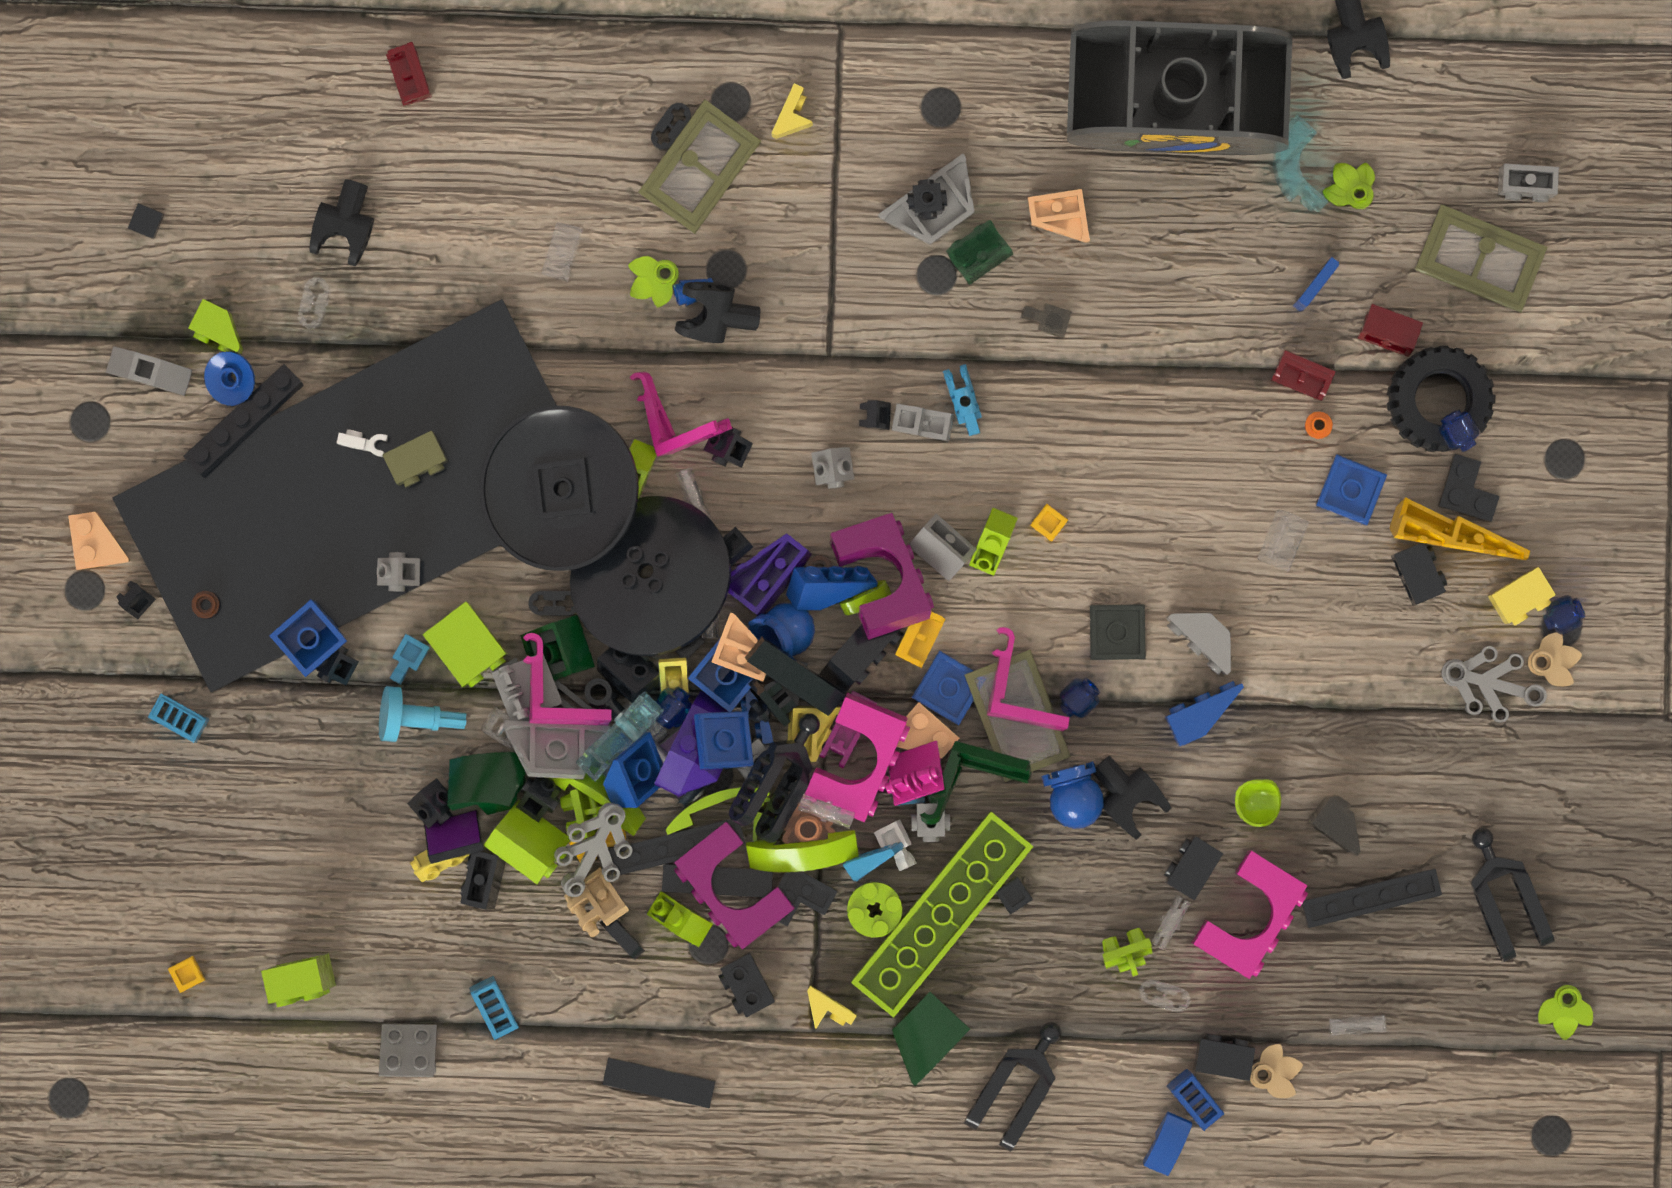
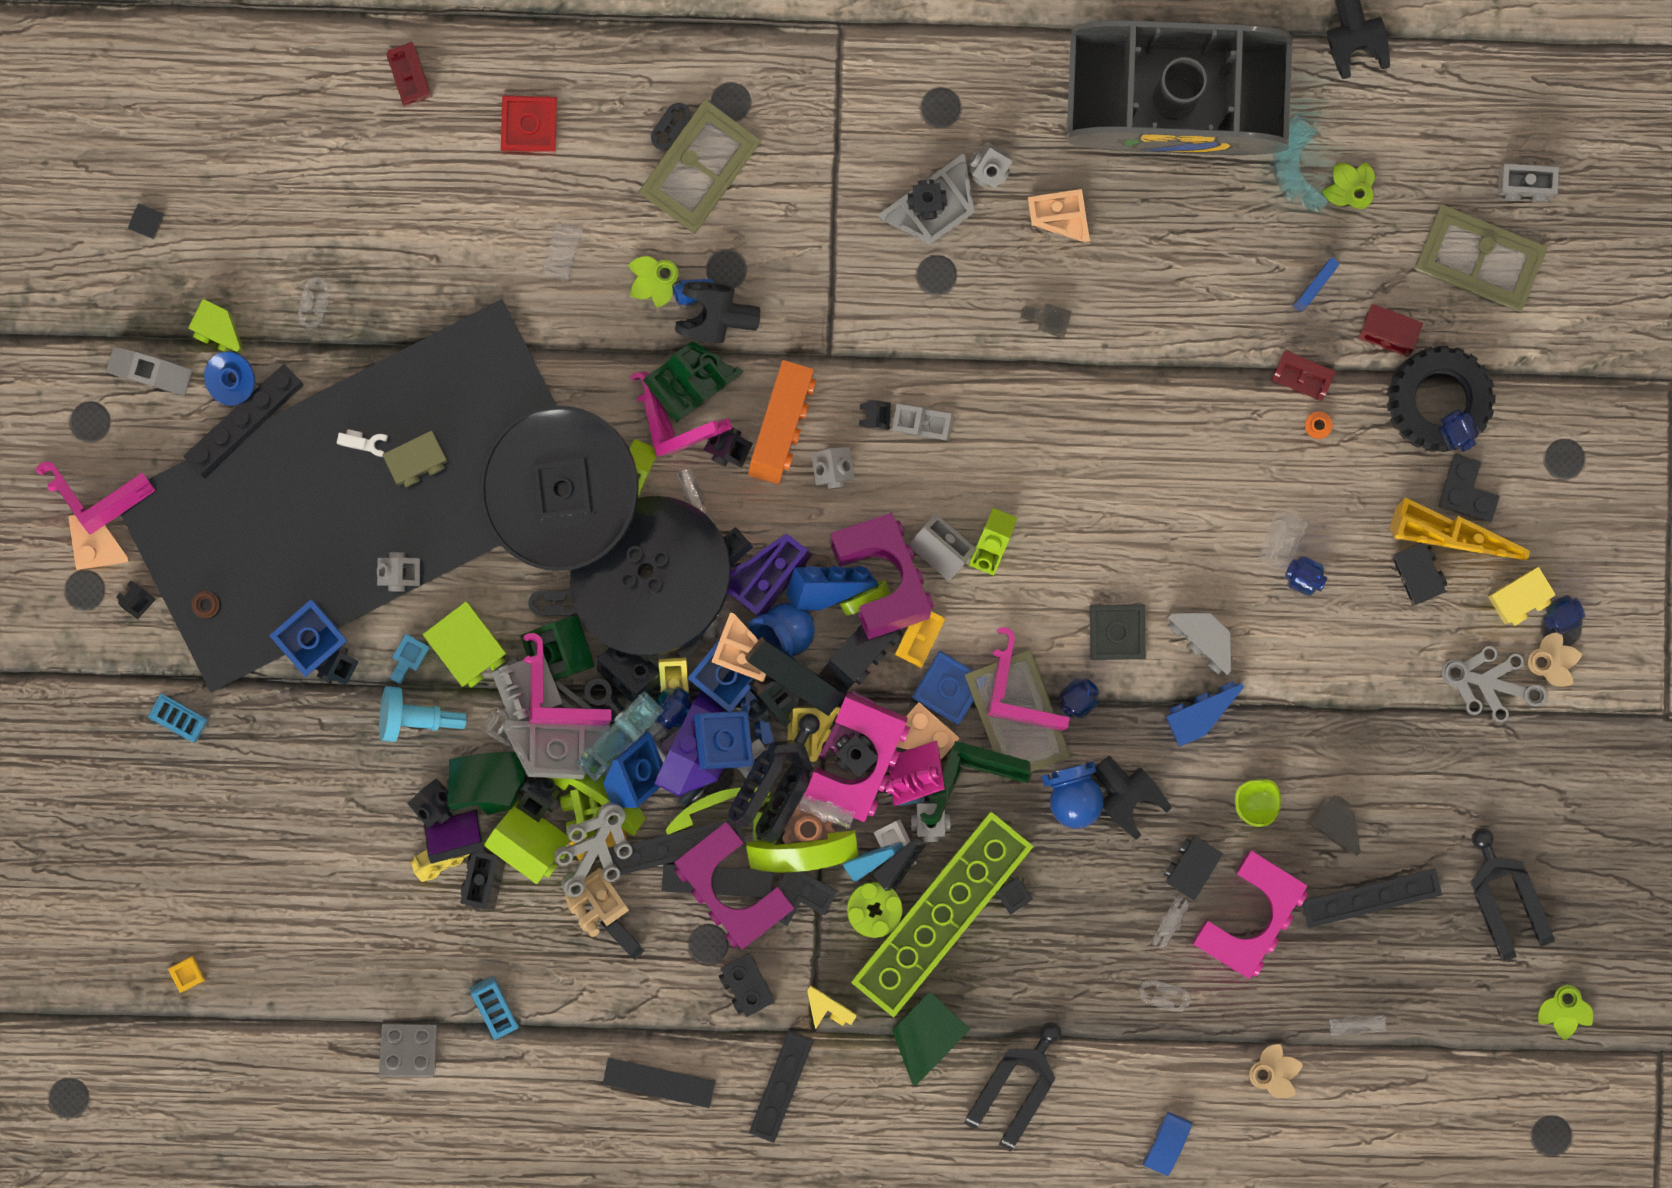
(107, 508): none -> dark pink hinge
(298, 980): lime brick -> none
(344, 221): black connector -> none
(528, 123): none -> red tile
(679, 919): lime slope -> none
(690, 379): none -> dark green slope
(781, 422): none -> orange wedge
(781, 1086): none -> black tile
(788, 121): light yellow slope -> none
(861, 761): none -> black brick
(897, 867): none -> black slope
(964, 414): dark azure hinge -> none
(979, 252): clear green bracket -> none
(990, 165): none -> light grey brick
(1049, 522): yellow tile -> none
(1128, 956): lime hips -> none
(1179, 1083): blue slope -> none
(1224, 1058): black brick -> none
(1305, 576): none -> clear blue head
(1351, 490): blue tile -> none

